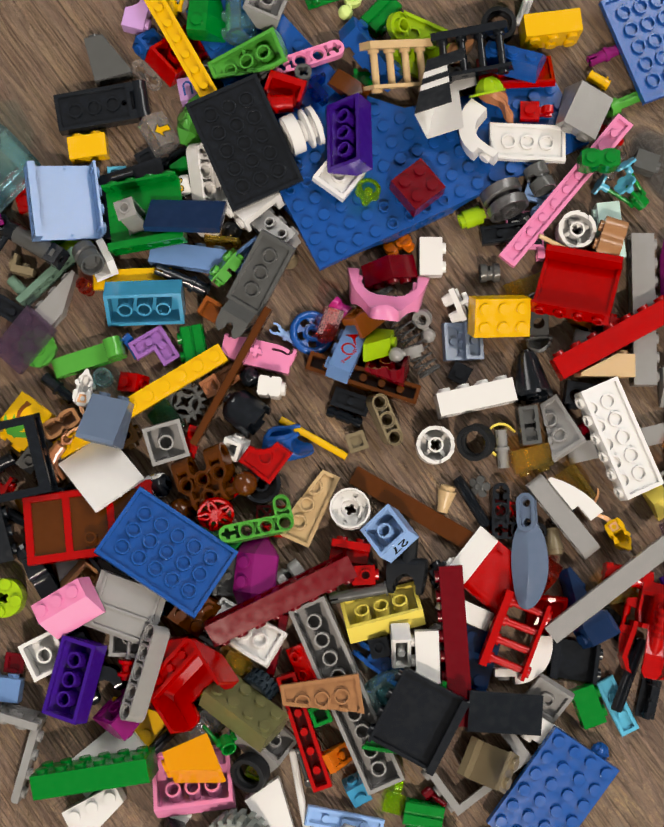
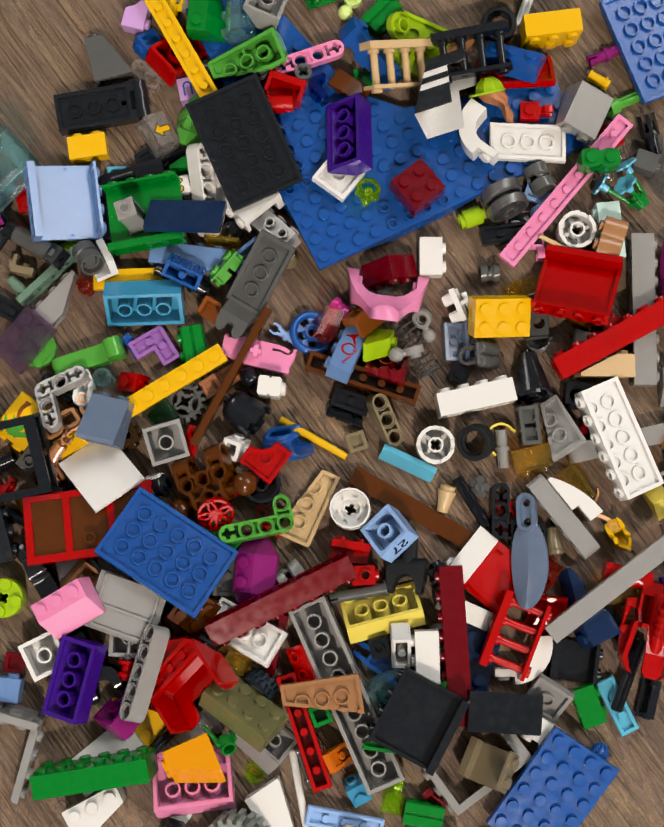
(50, 395): none -> light grey beam
(183, 271): none -> blue brick
(241, 780): black tyre -> none
(305, 129): white wheel -> none
(402, 243): orange piece -> none
(407, 463): none -> medium azure tile
(485, 355): none -> dark grey piece
(650, 135): none -> black arm

